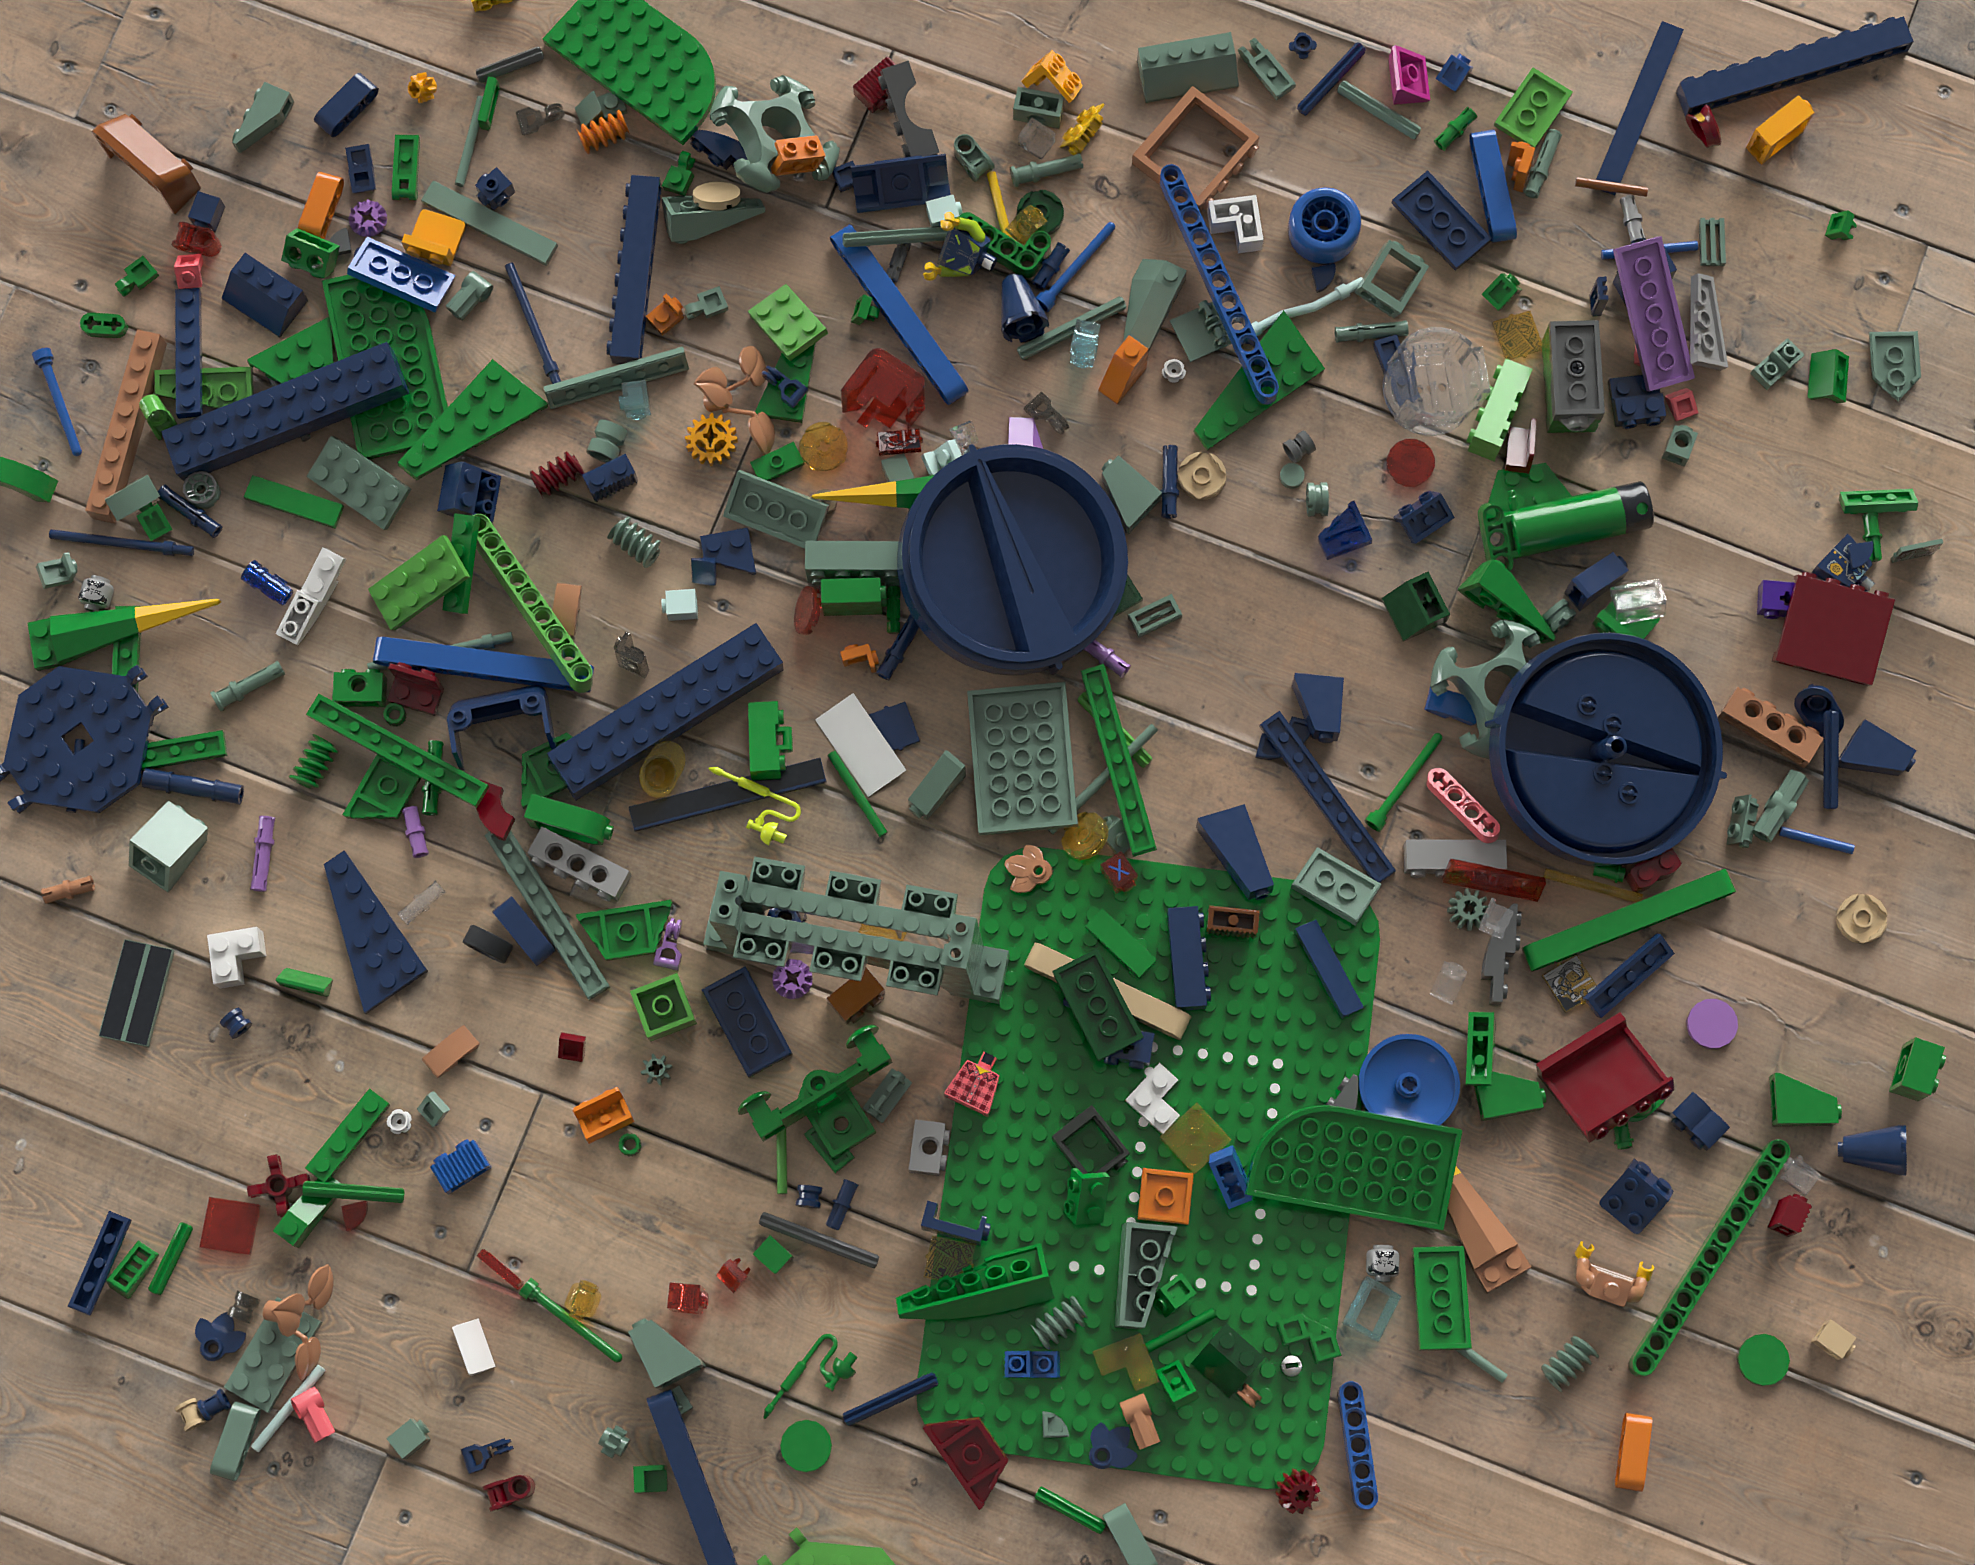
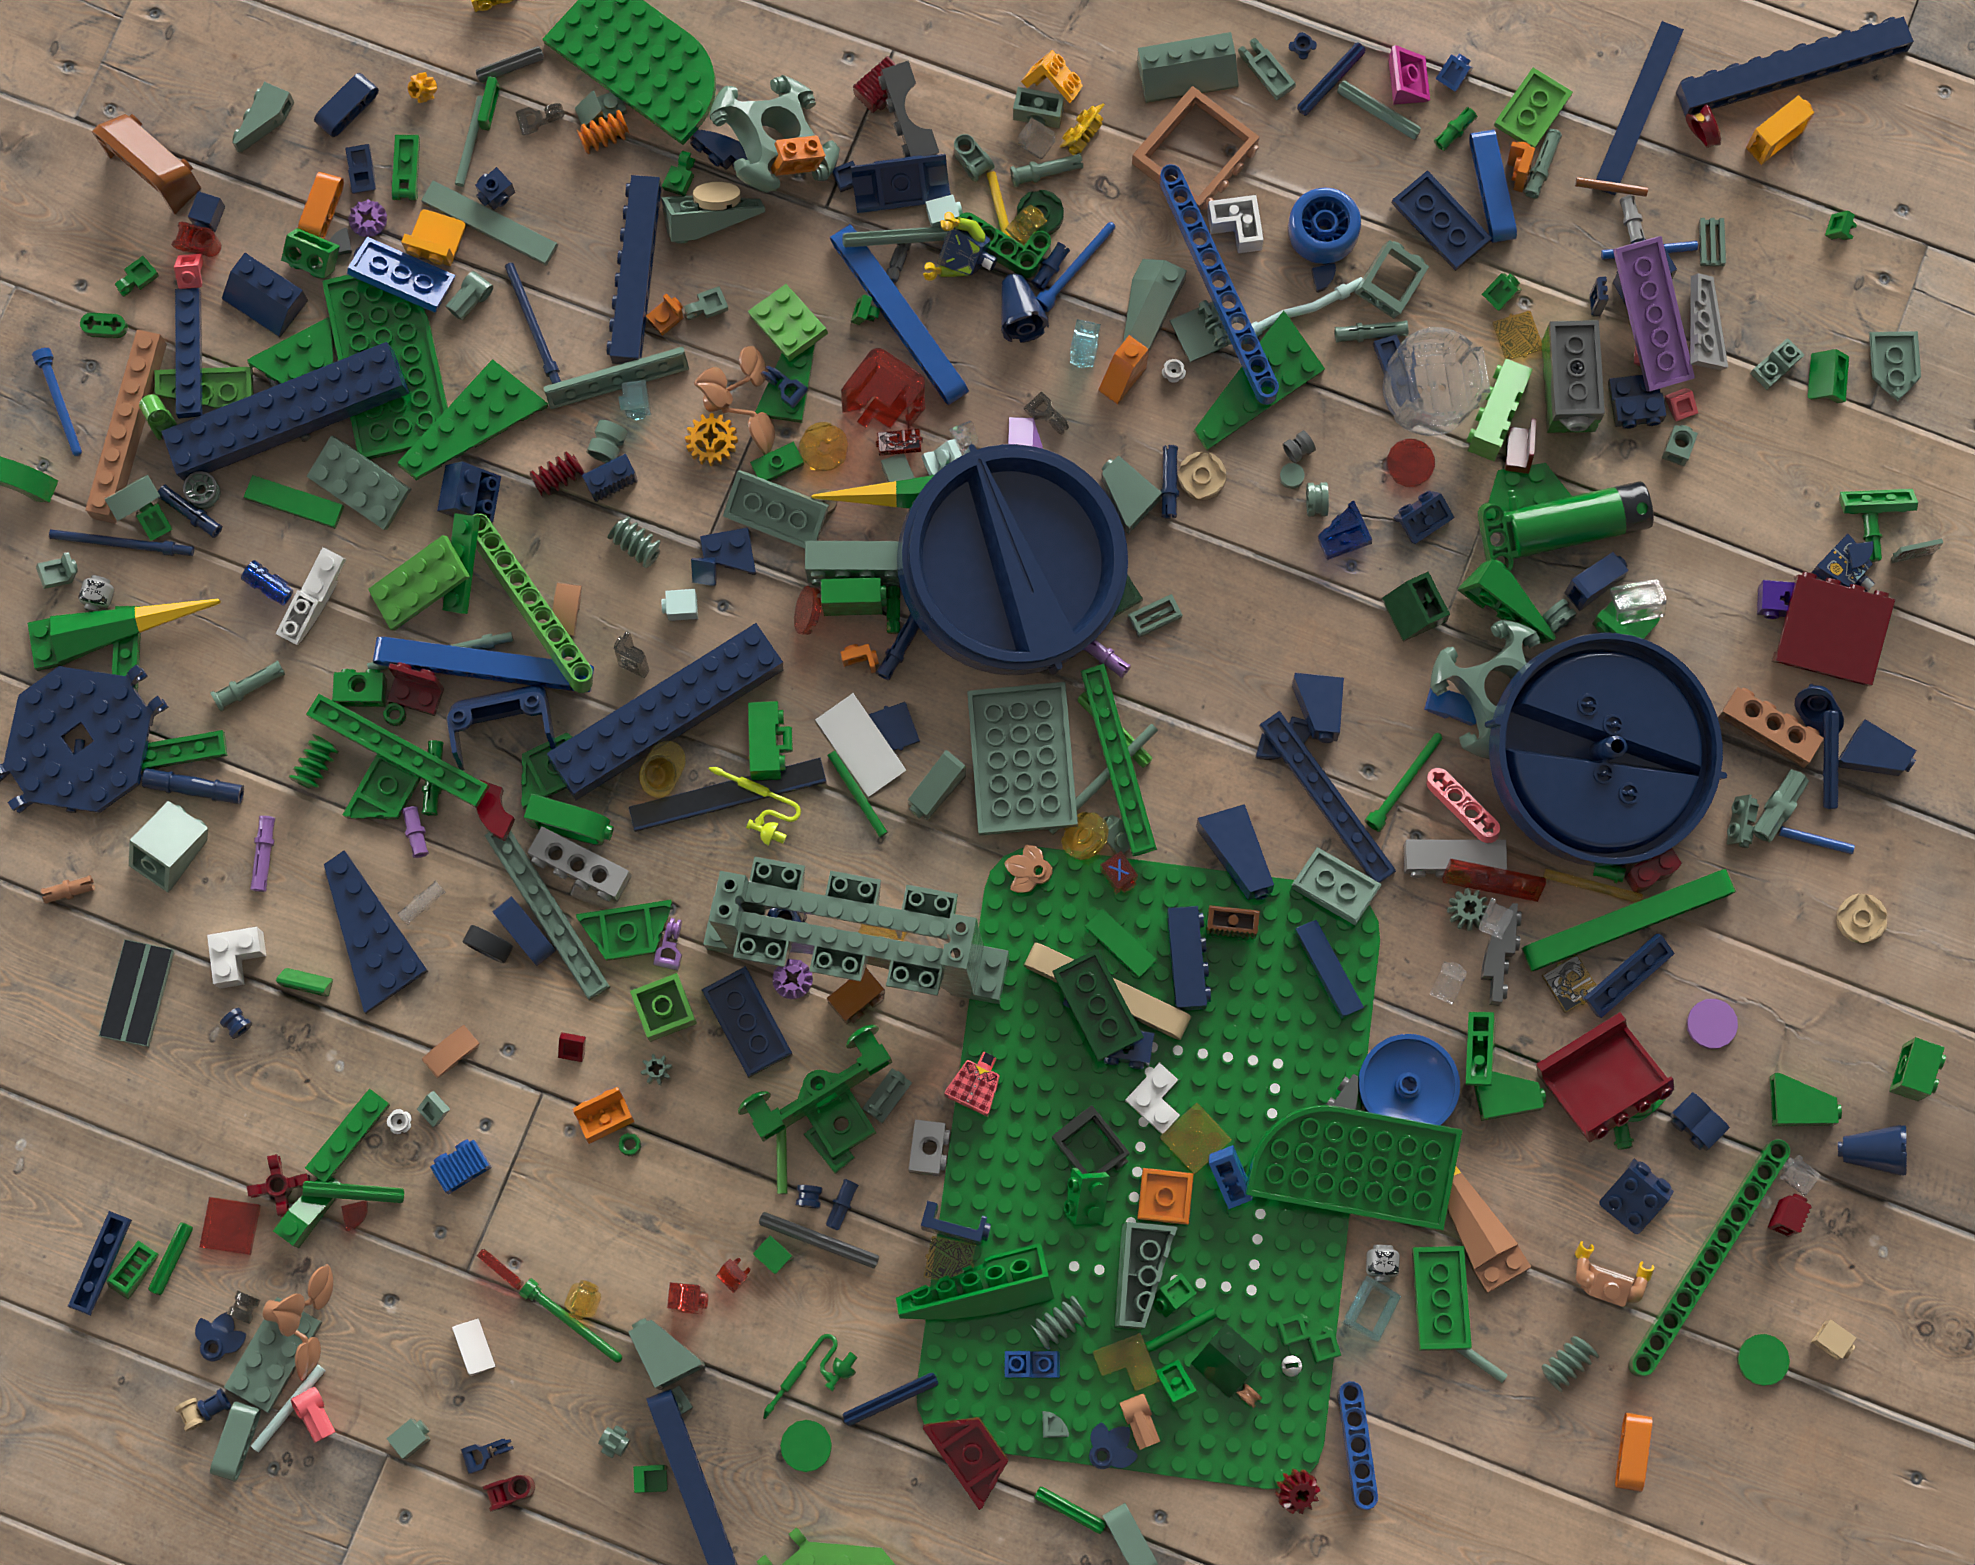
(1067, 329): sand green axle -> none

